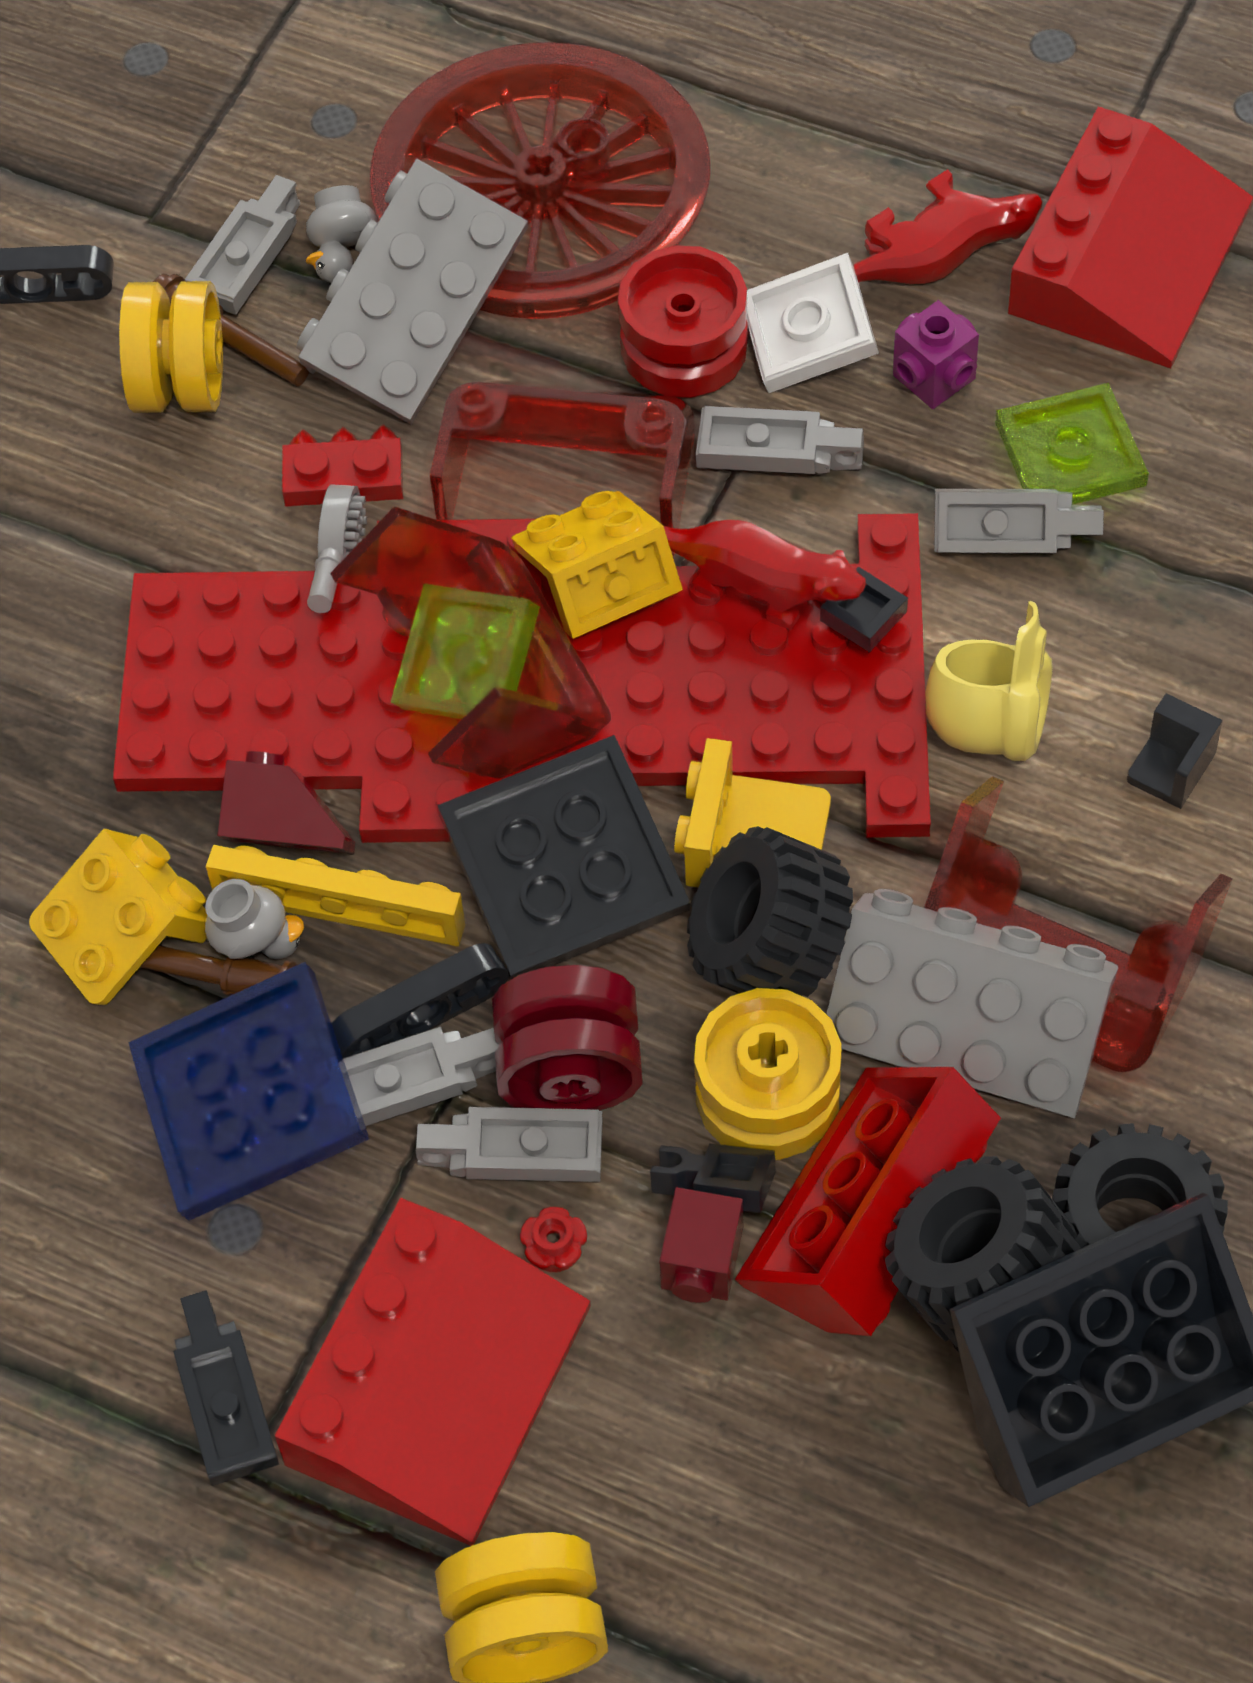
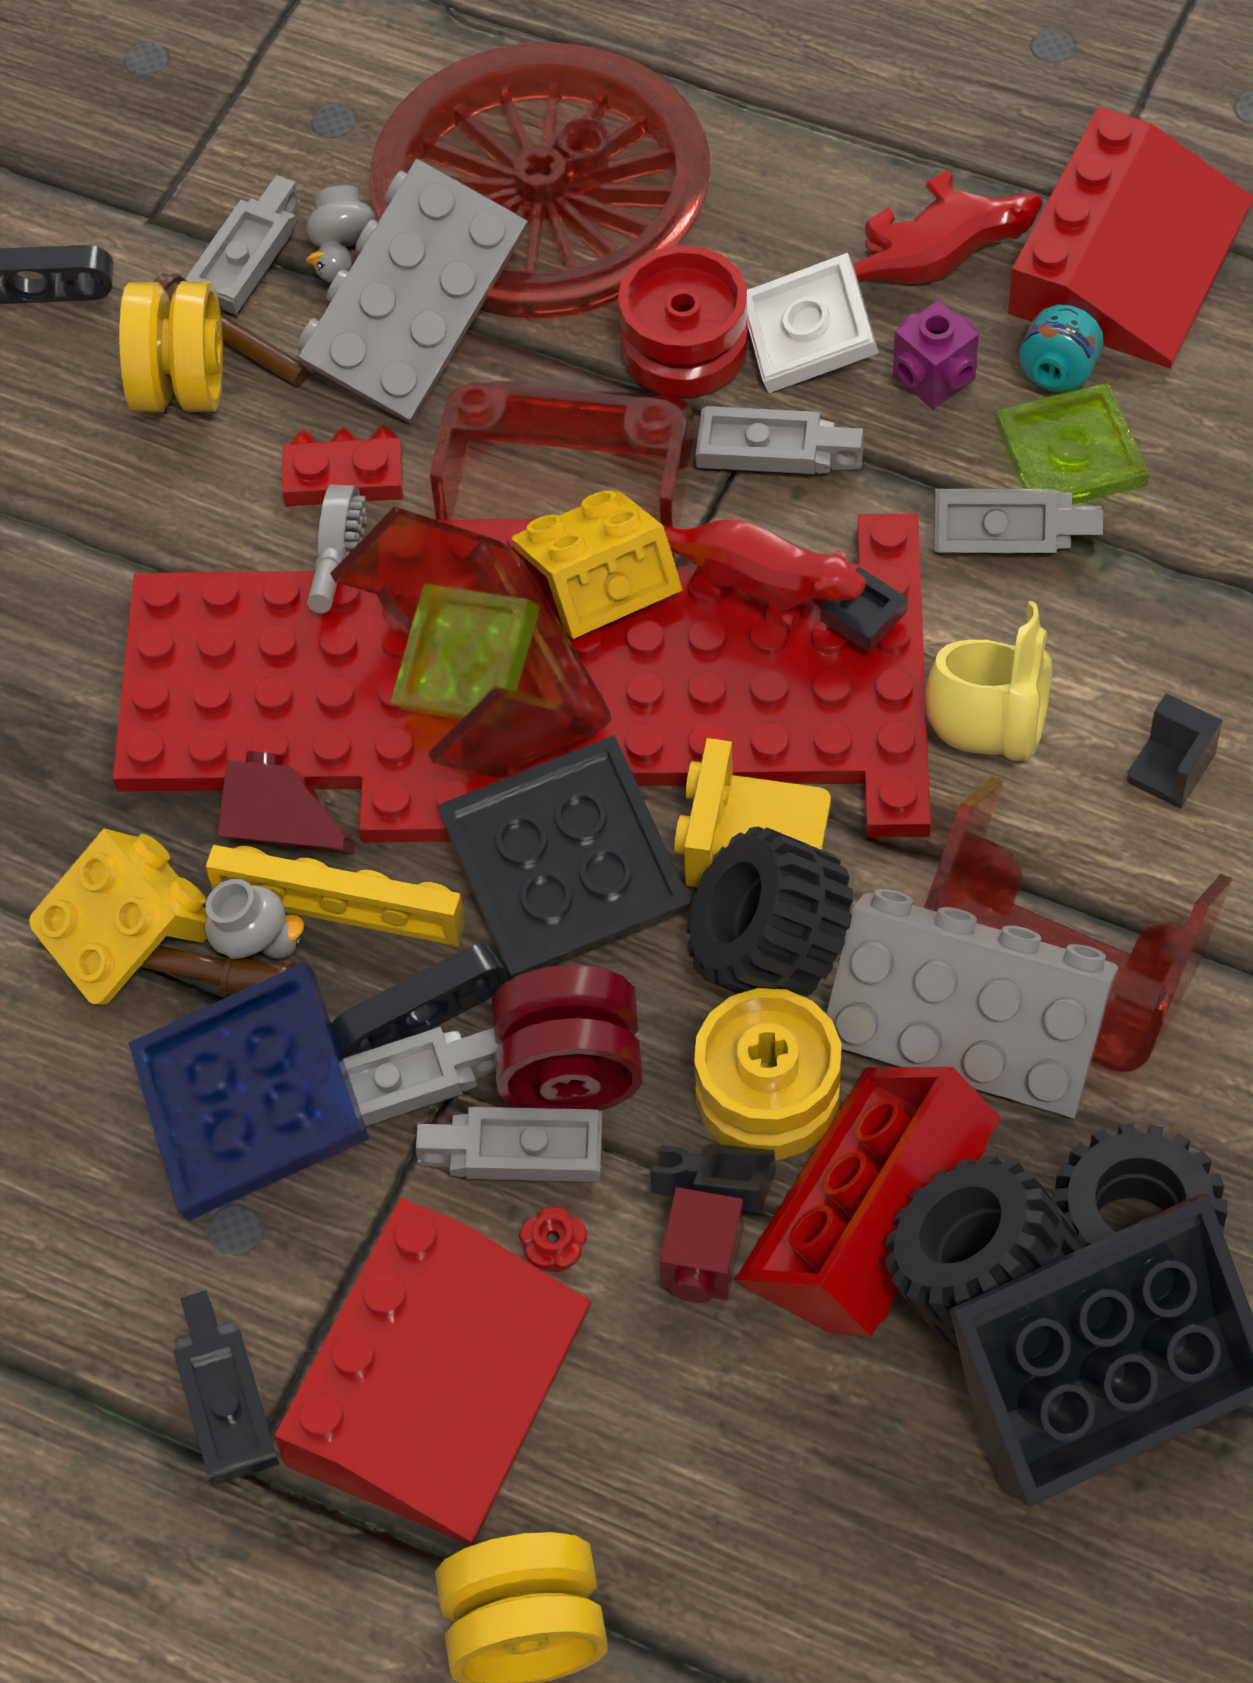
(1063, 345): none -> teal head

